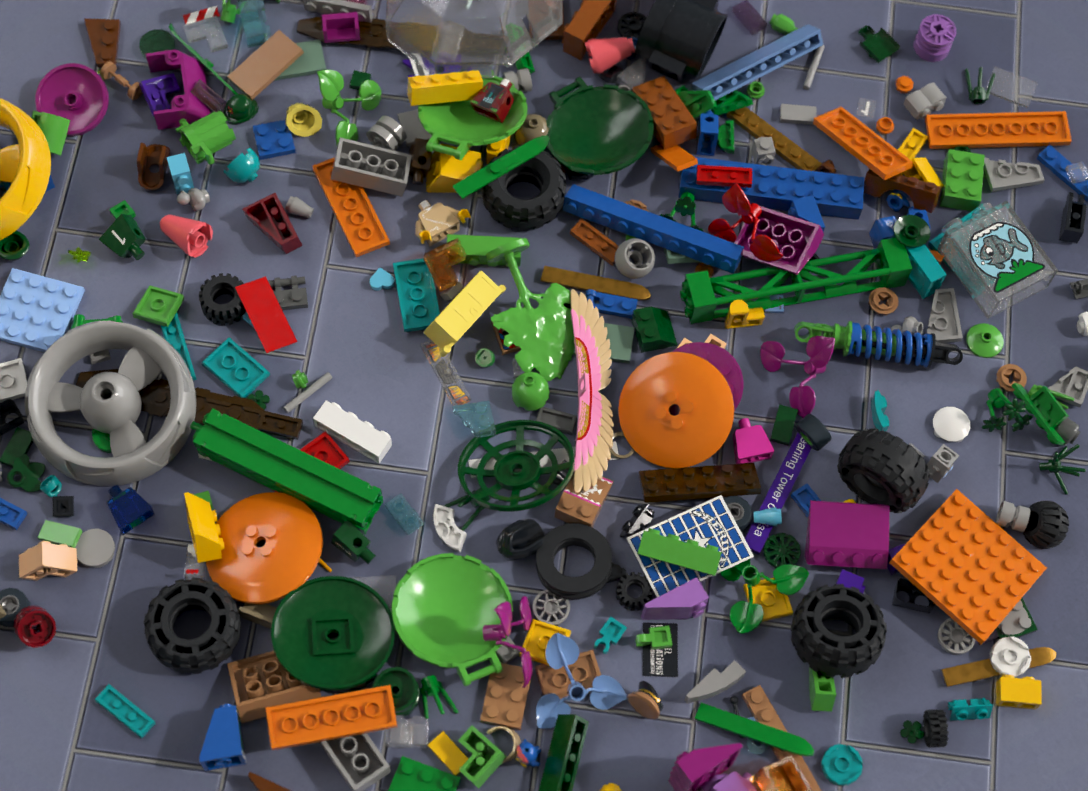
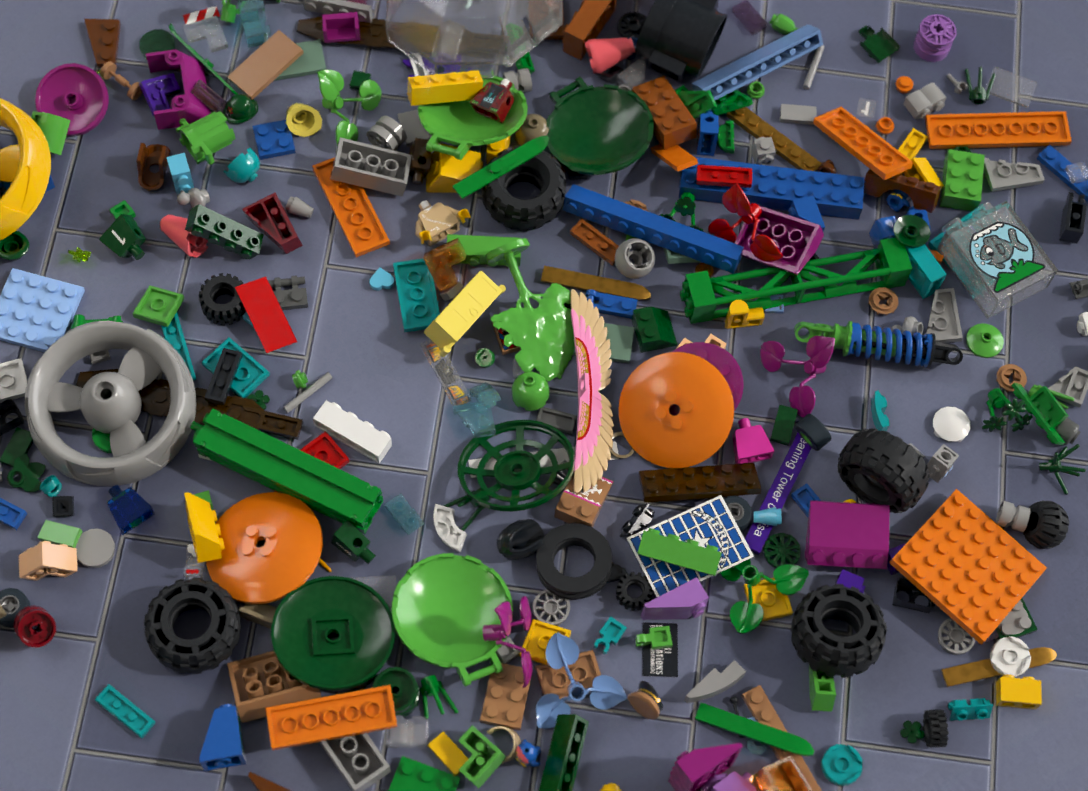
(223, 376): none -> black plate
(224, 232): none -> dark green brick
(485, 395): none -> clear light blue slope
(962, 84): none -> light grey hand

